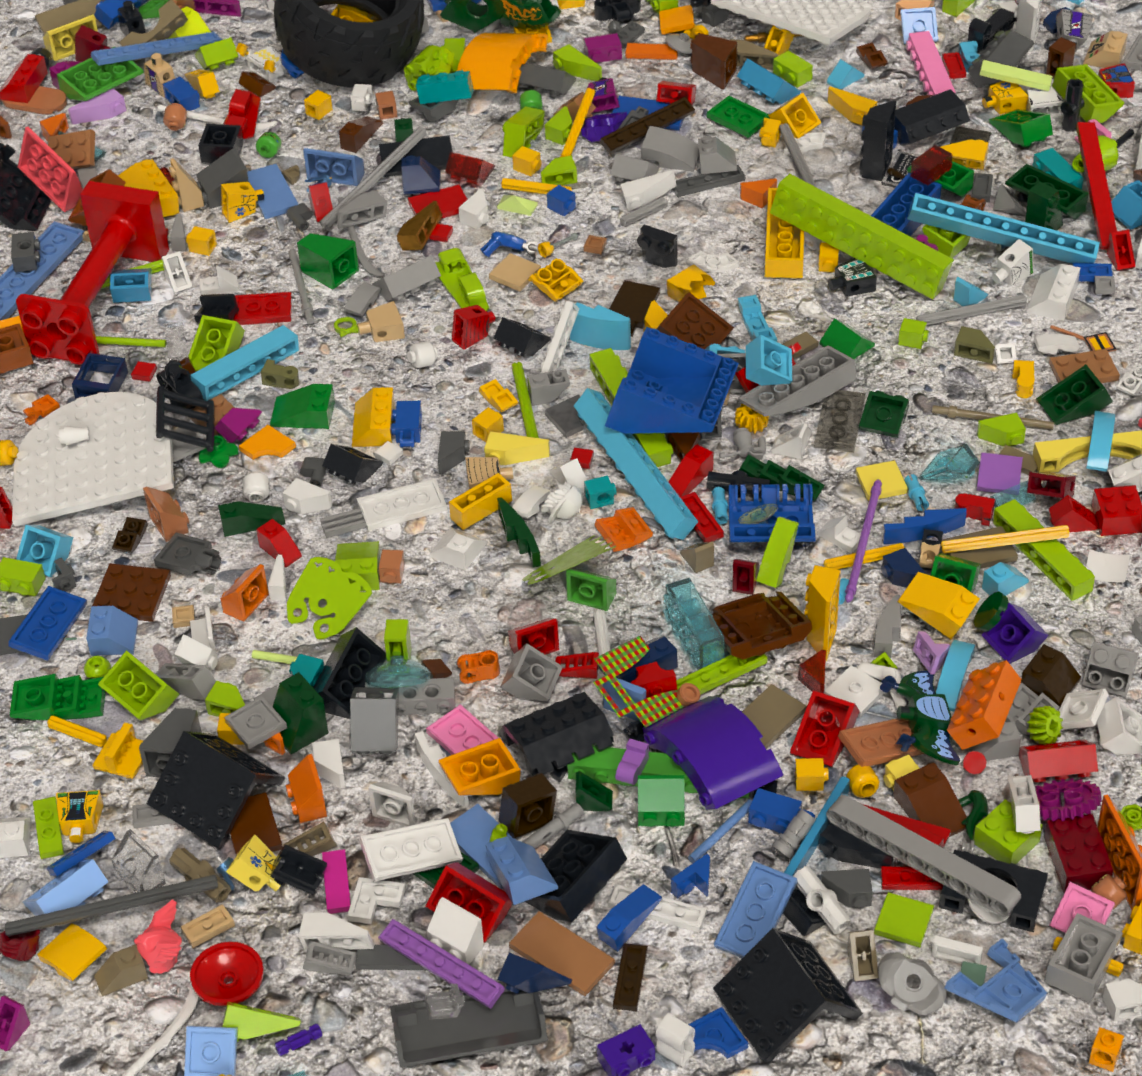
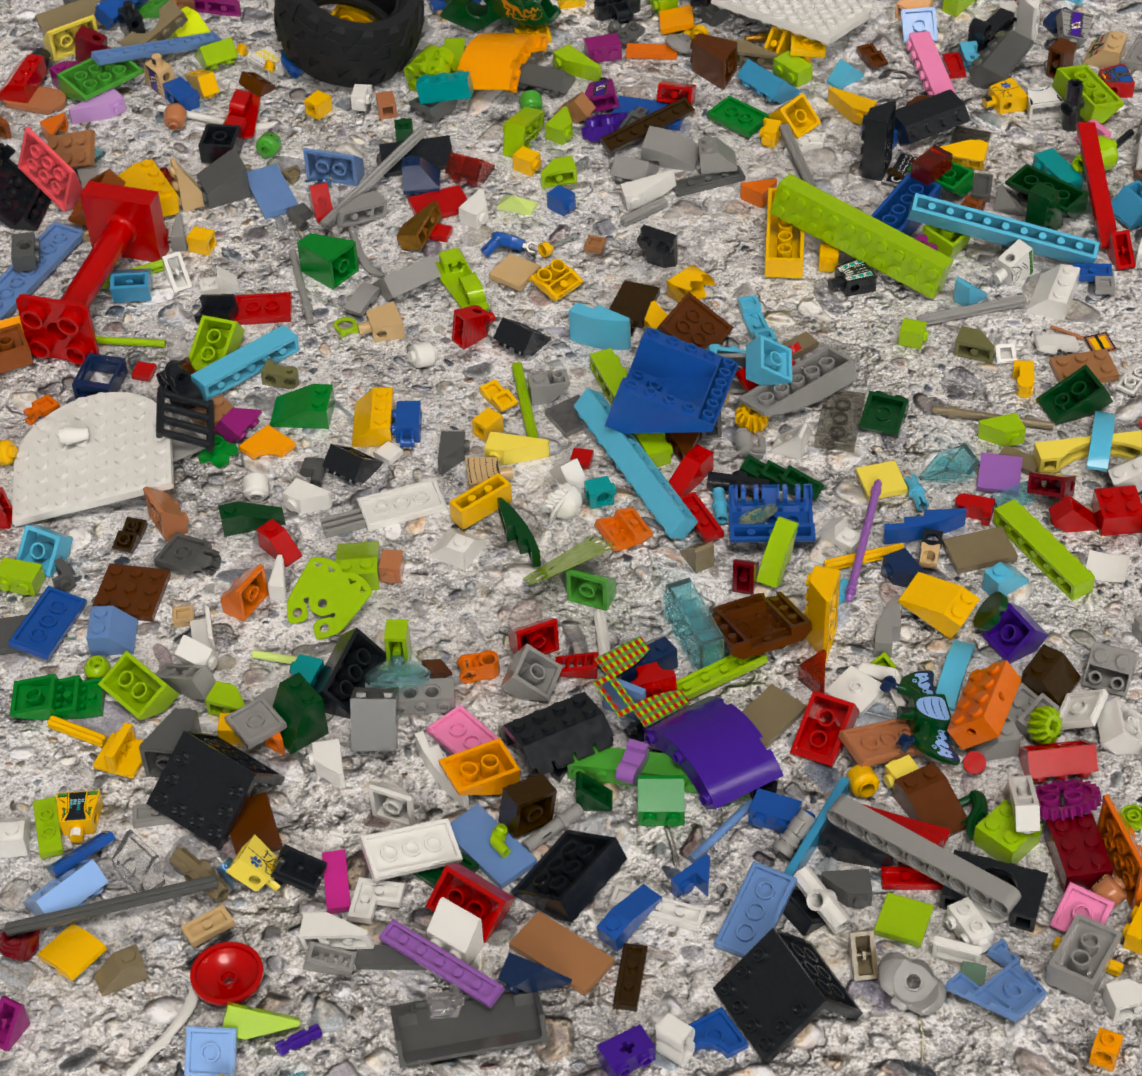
(160, 943): coral helmet -> none
(222, 938): none -> black piece
(239, 200): yellow torso -> none
(306, 791): orange slope -> none
(314, 834): dark tan slope -> none
(357, 133): reddish brown slope -> none
(519, 869): medium blue slope -> none
(529, 186): yellow axle -> none
(529, 501): white slope -> none
(561, 335): white plate -> none
(578, 122): yellow axle -> none
(688, 694): nougat tile -> none
(713, 263): white tile -> none
(806, 48): none -> yellow tile
(810, 774): yellow brick -> none
(845, 339): green slope -> none
(929, 653): lavender slope -> none
(956, 570): green slope -> none
(969, 924): none -> white brick
(1004, 539): yellow axle -> none
(1016, 75): yellowish green tile -> none
(1023, 126): green slope -> none

